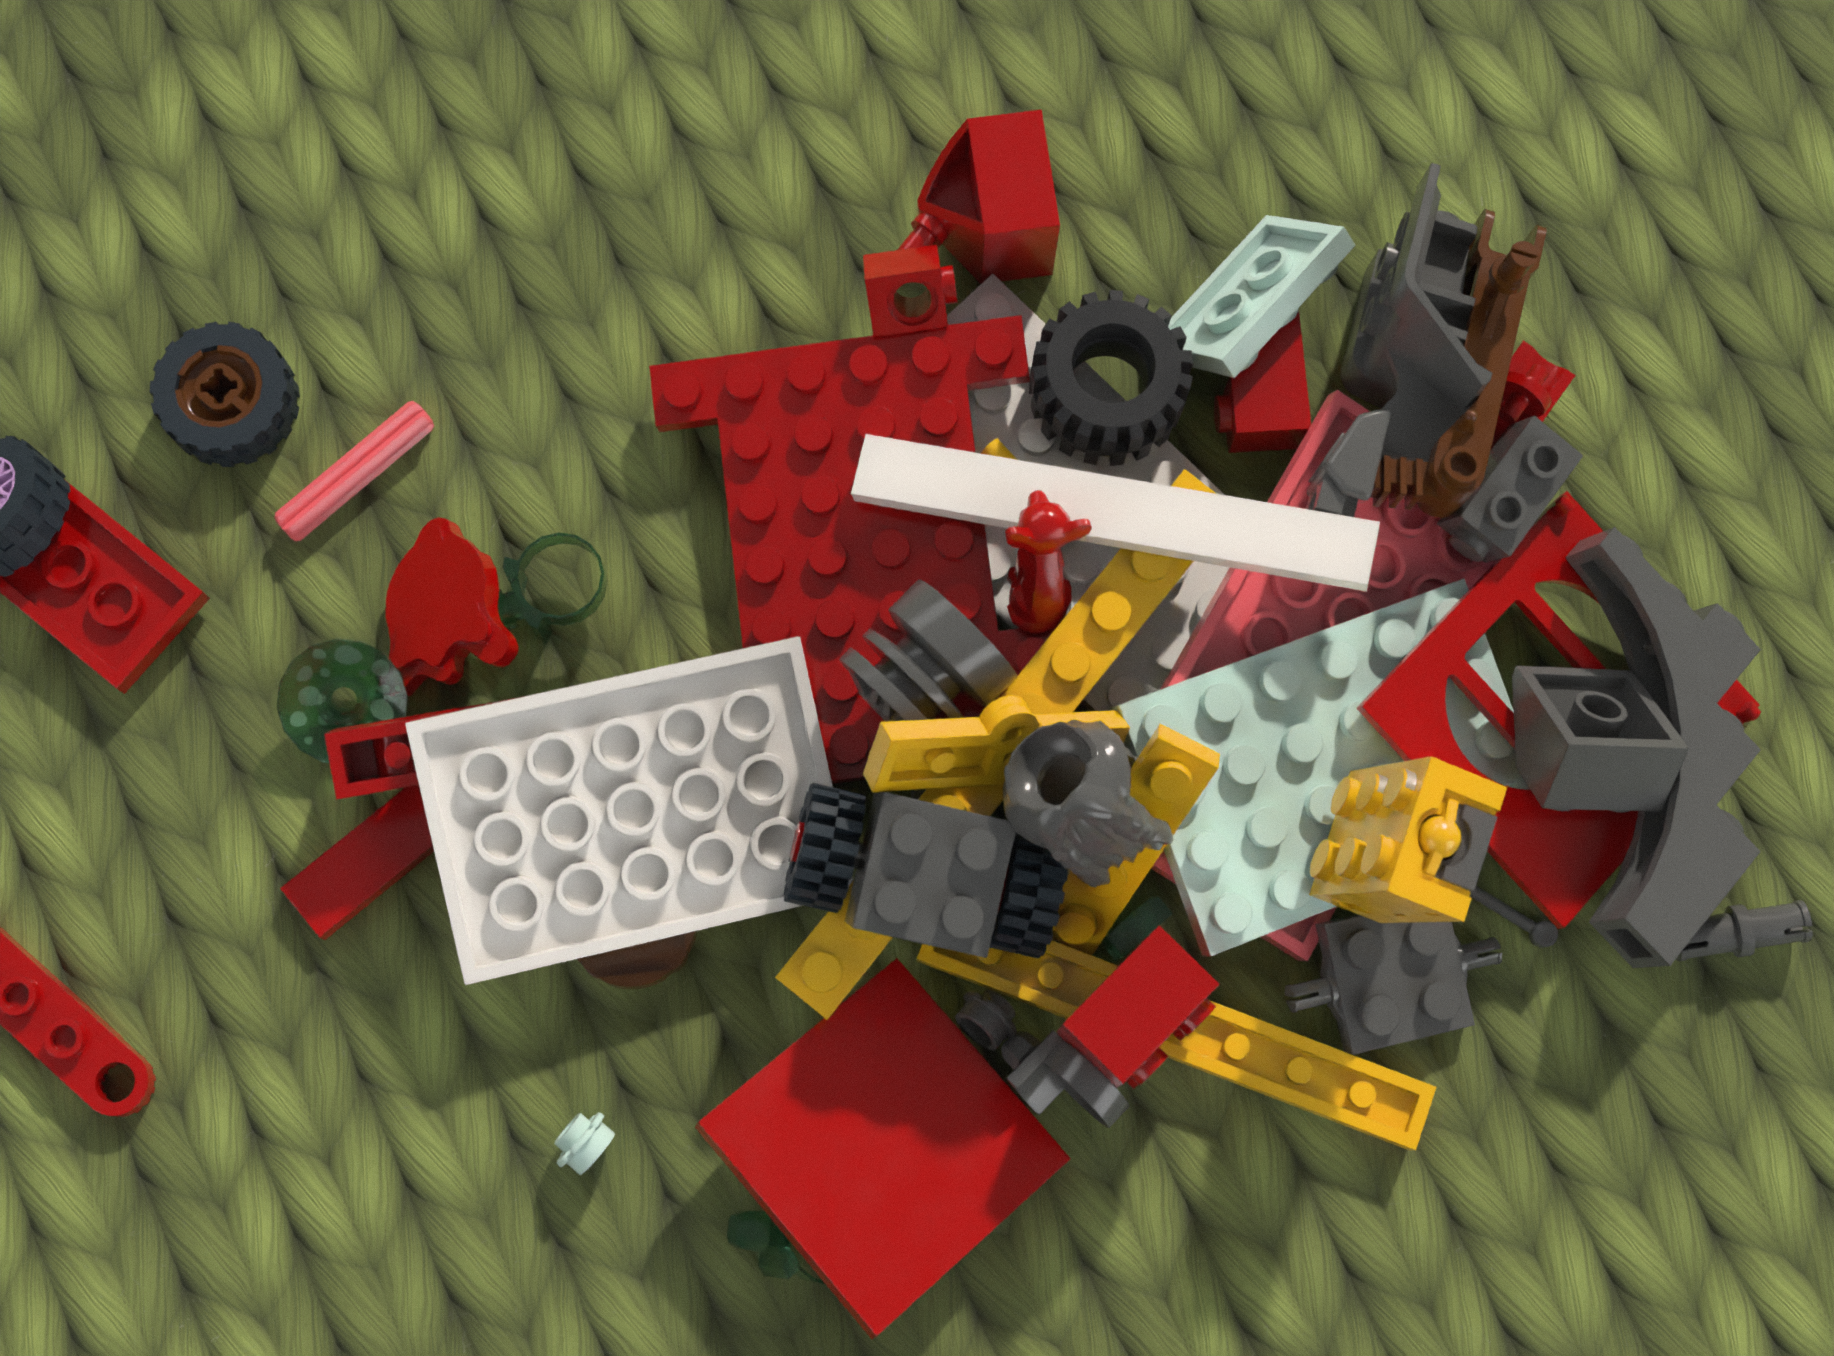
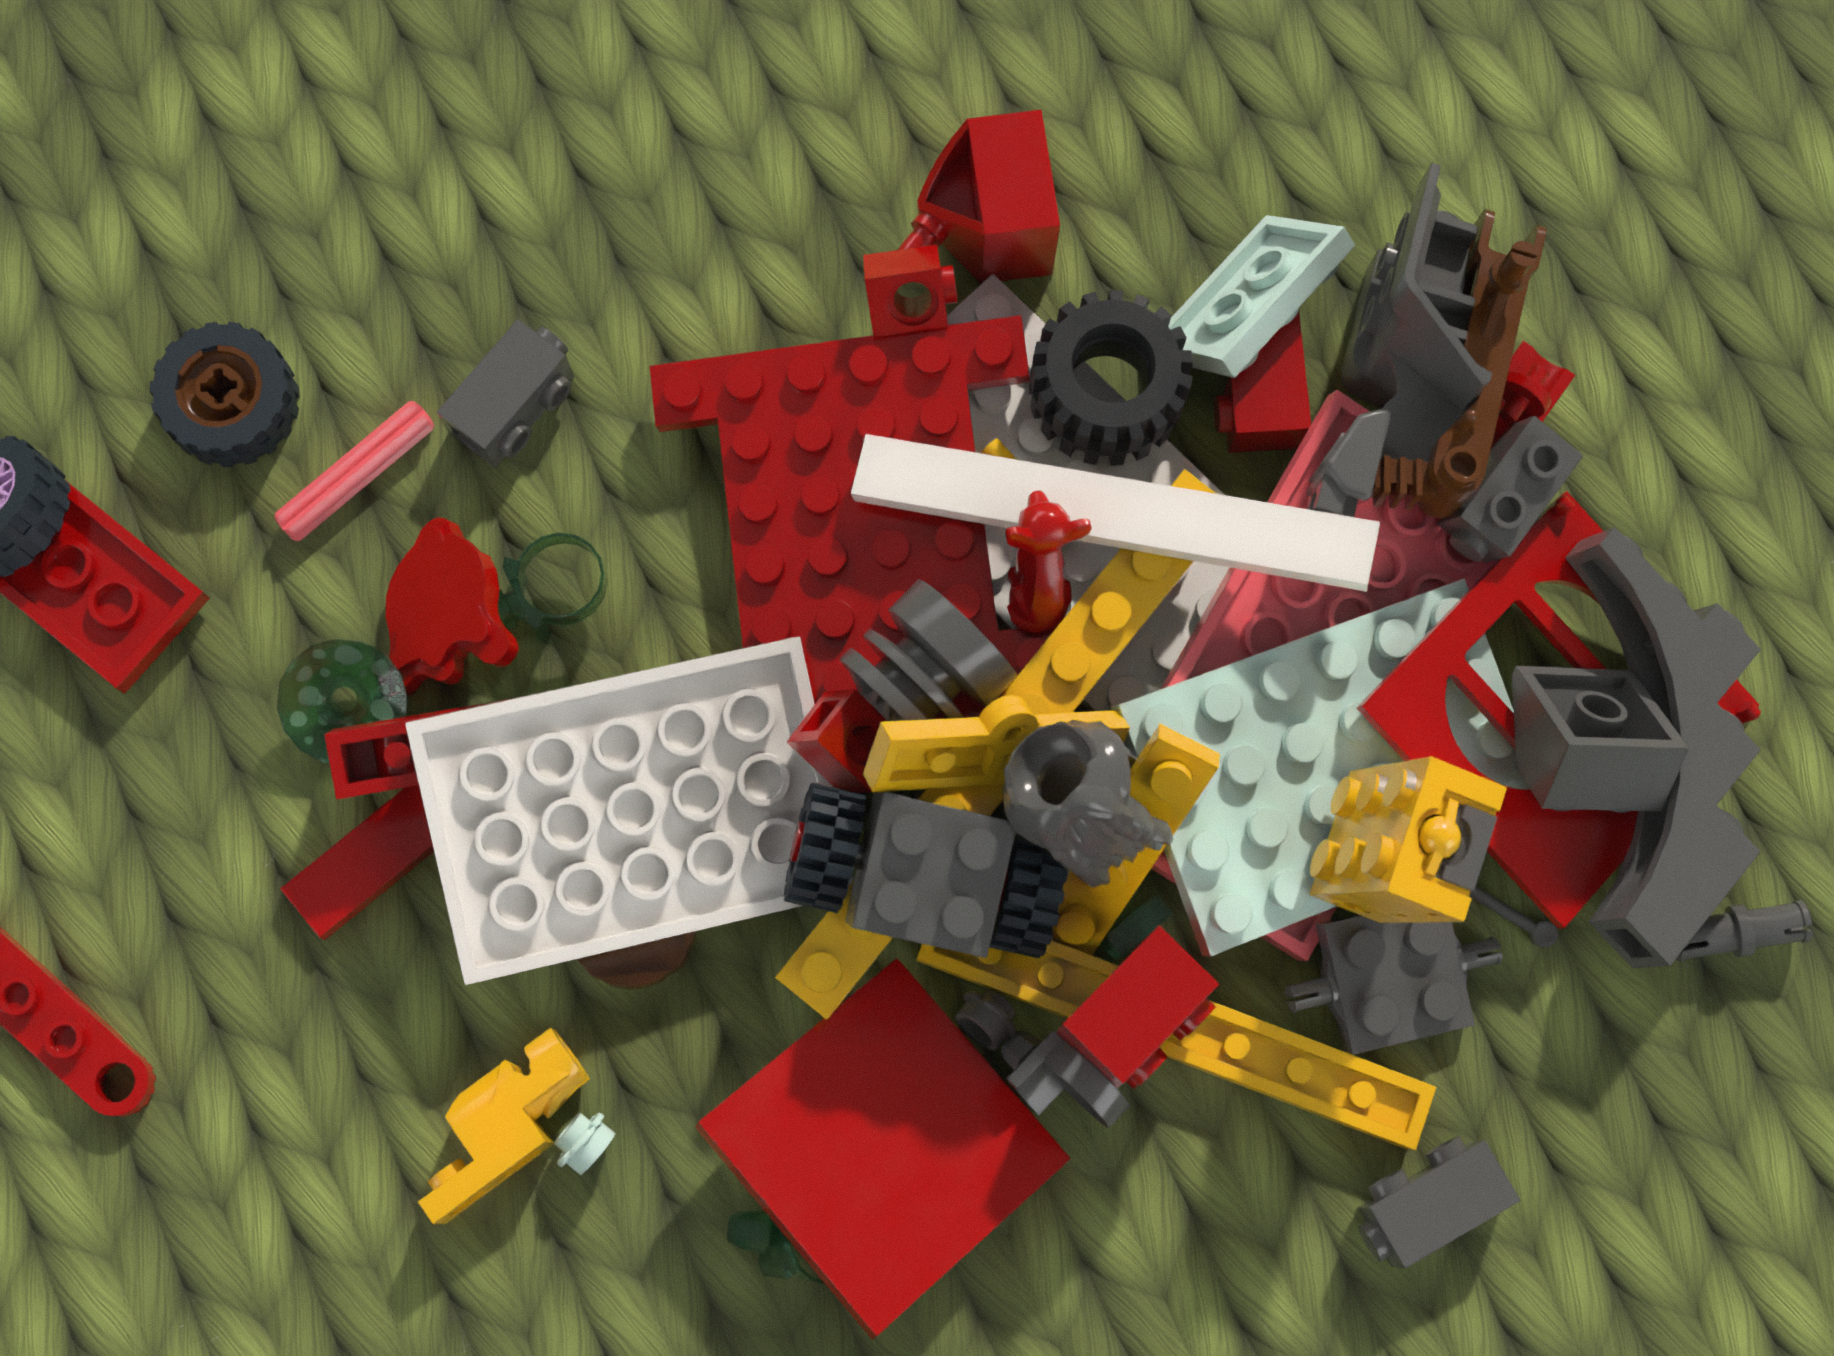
(501, 1124): none -> yellow plate
(509, 393): none -> dark grey brick
(824, 736): none -> red brick
(1436, 1204): none -> dark grey brick

